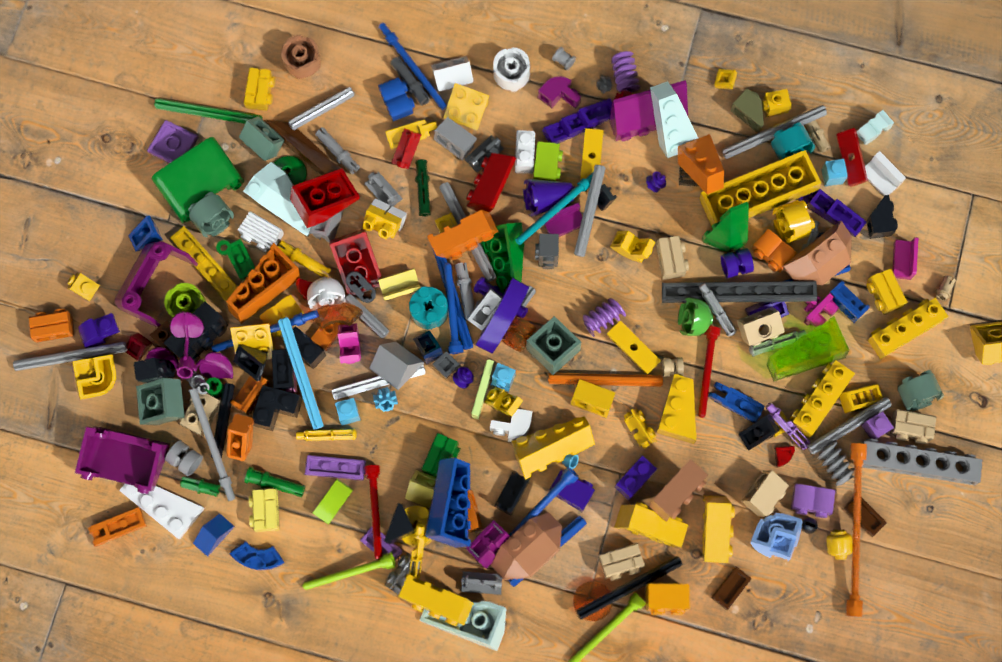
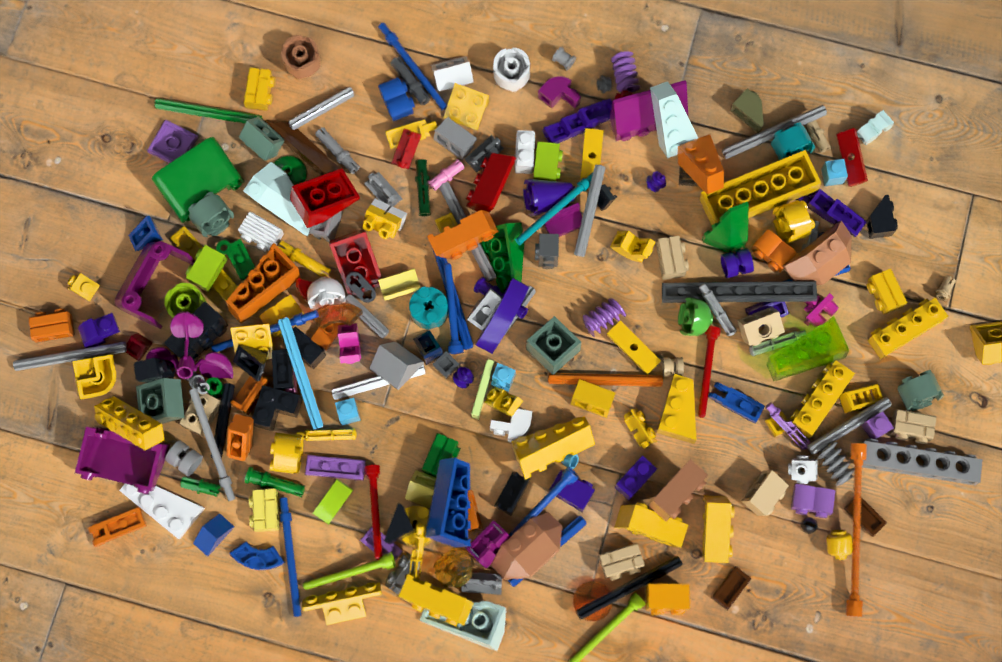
(129, 423): none -> yellow brick
(161, 334): reddish brown brick -> none
(206, 268): none -> lime brick
(285, 519): none -> blue bar
(287, 453): none -> yellow brick
(343, 604): none -> yellow bracket
(385, 399): medium azure gear -> none
(446, 174): none -> bright pink pin
(452, 558): none -> clear yellow plate
(464, 284): light grey pin -> none
(519, 333): clear orange wheel -> none
(725, 79): yellow tile -> none
(759, 432): black slope -> none
(776, 103): yellow brick -> none
(777, 535): light blue brick -> none
(783, 455): red tile -> none
(809, 465): none -> white brick
(848, 302): blue hinge -> none
(883, 174): white panel -> none
(905, 258): dark pink panel -> none

